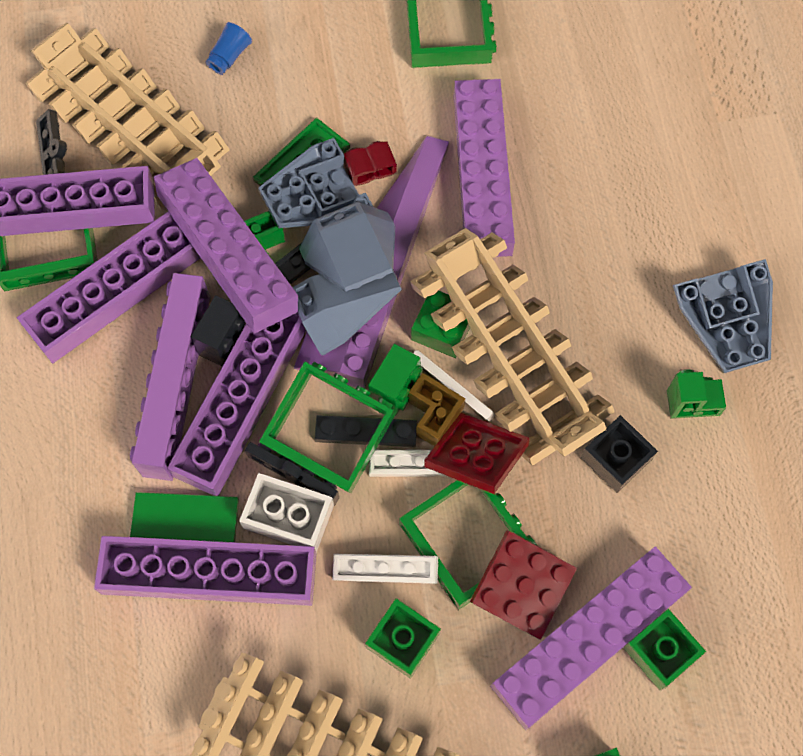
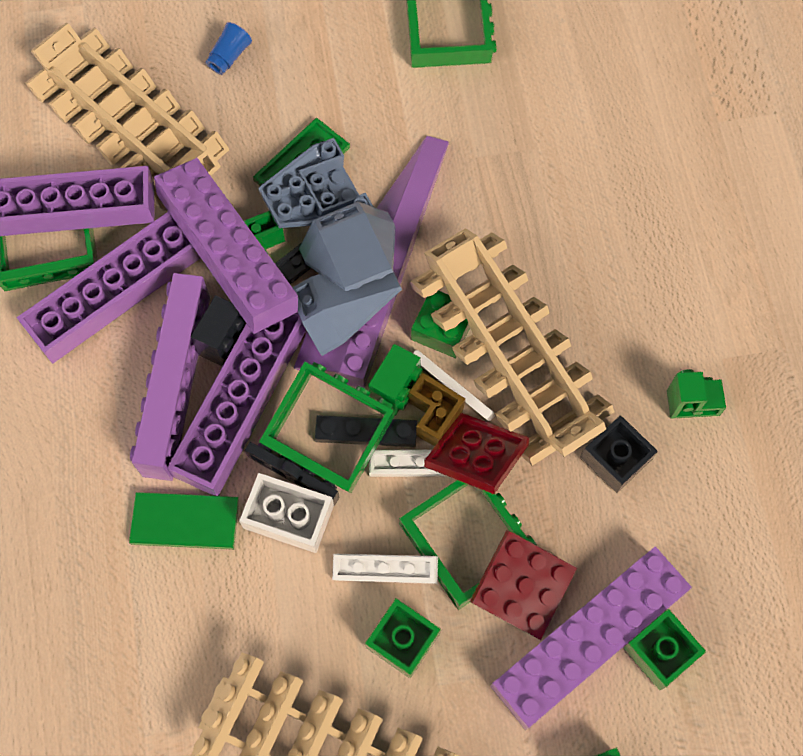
(51, 147): black hinge -> none
(206, 570): medium lavender brick -> none
(370, 163): dark red brick -> none
(483, 160): medium lavender brick -> none
(731, 314): sand blue wedge -> none

